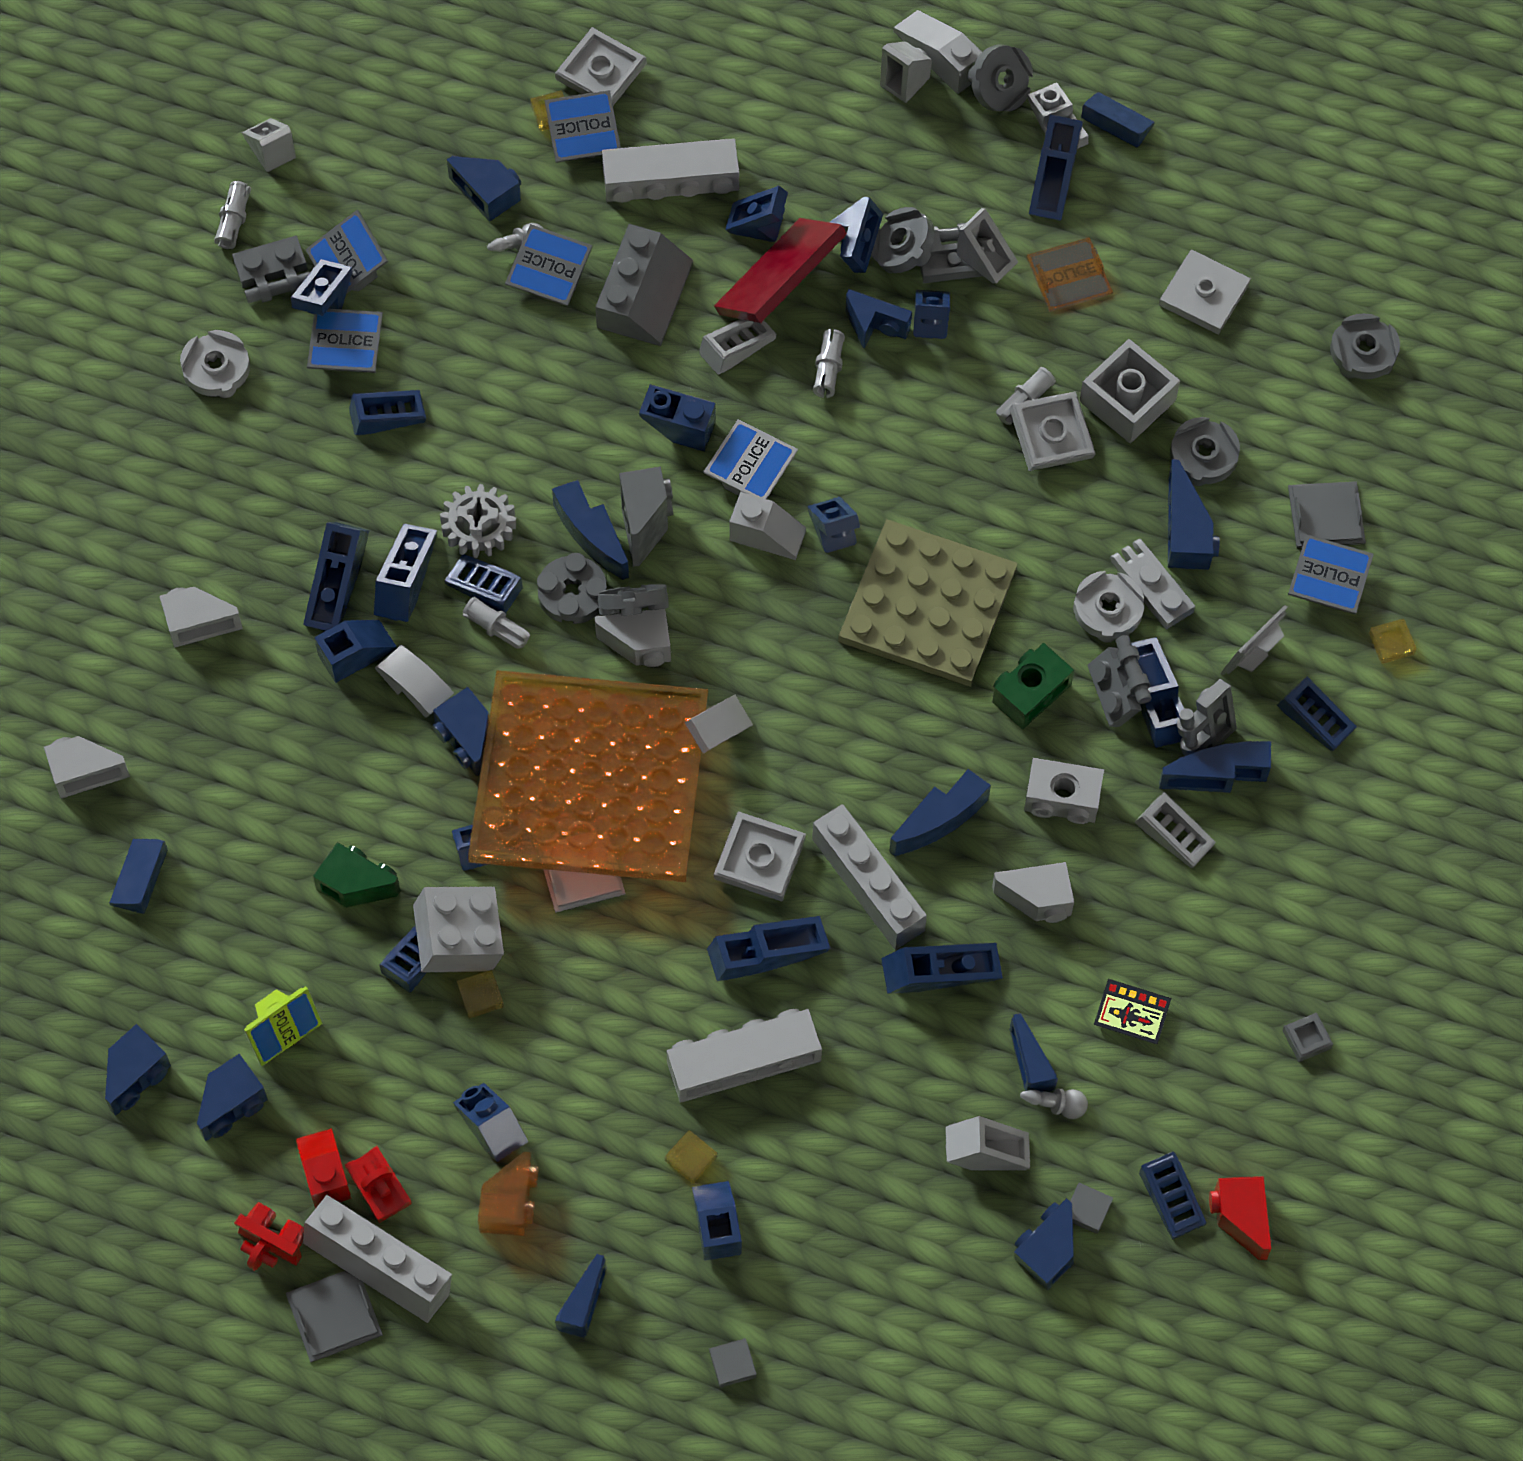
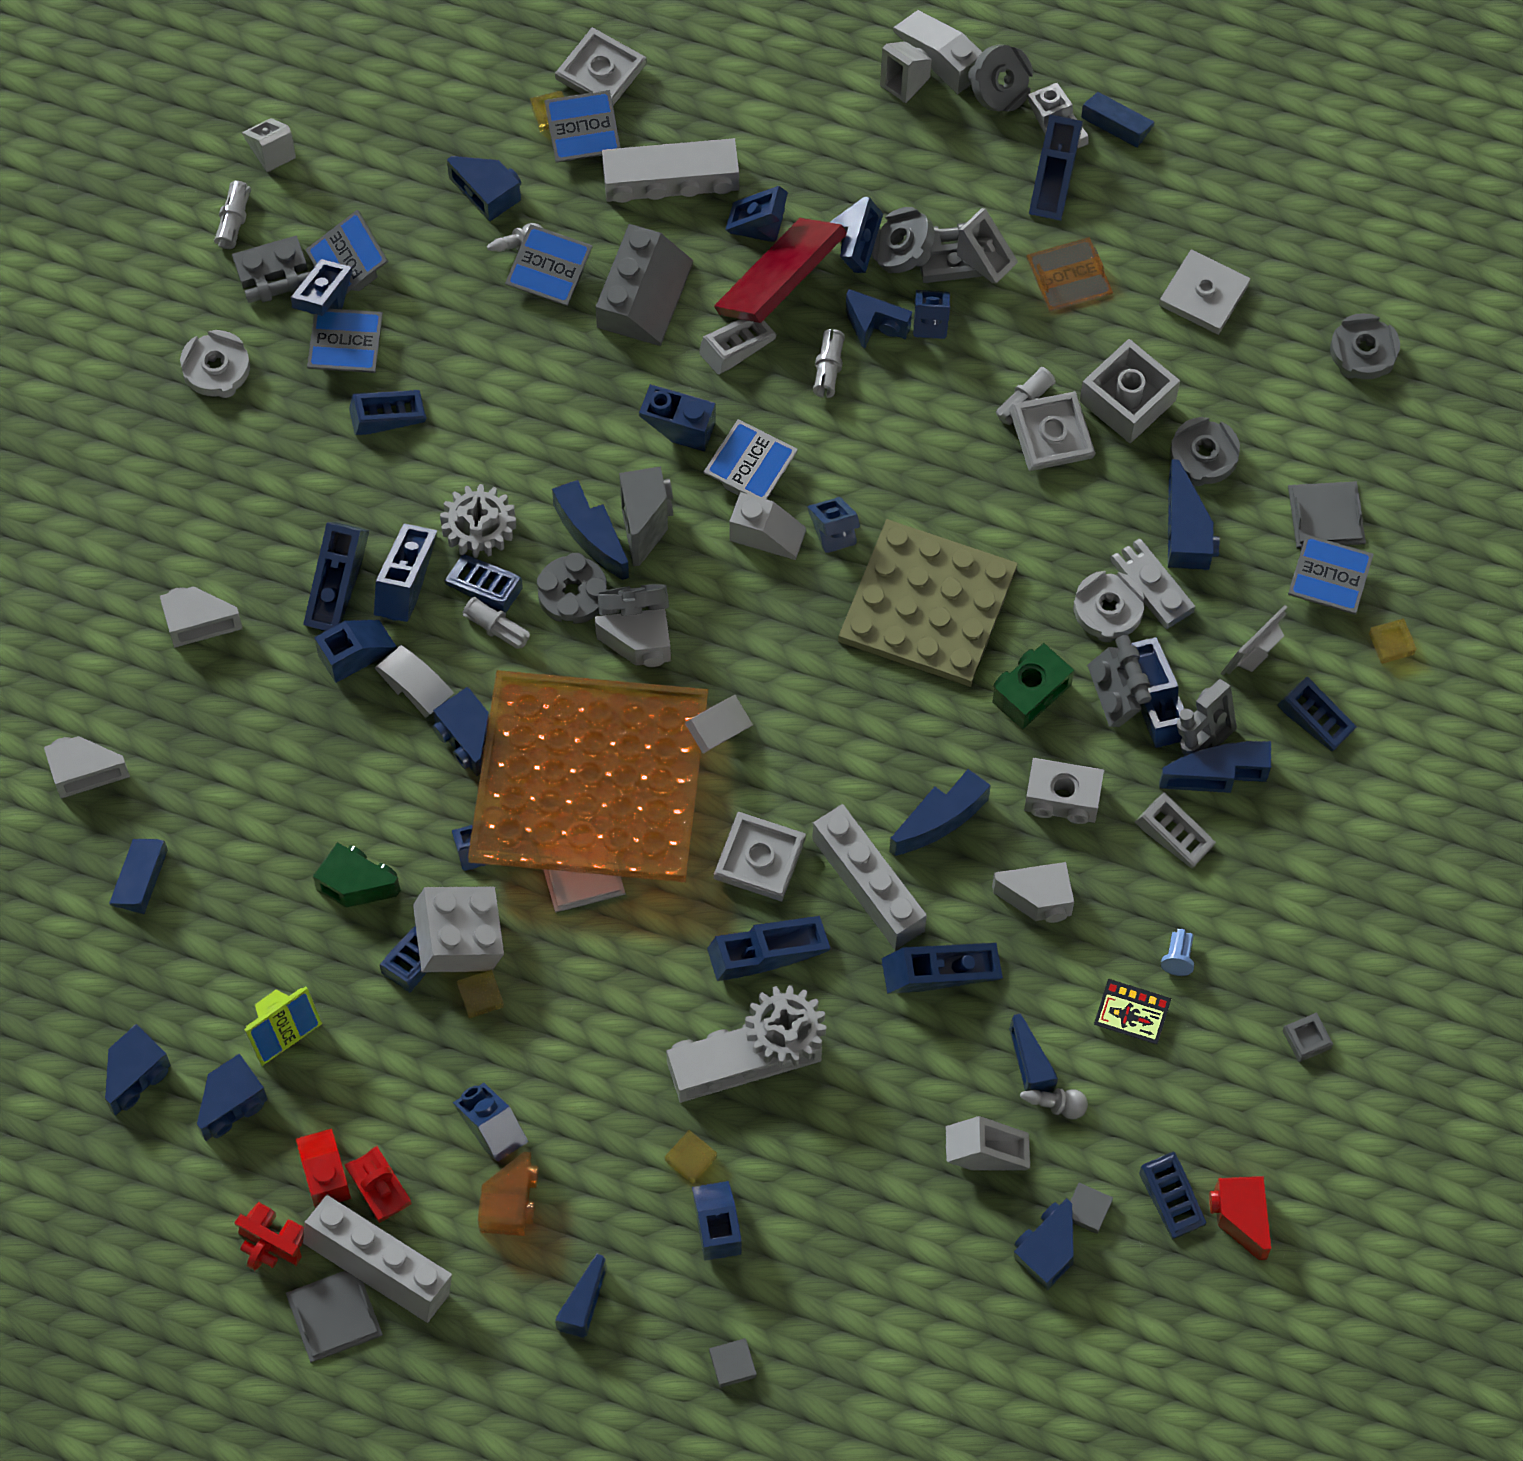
(772, 1031): none -> light grey gear
(1178, 959): none -> medium blue piece

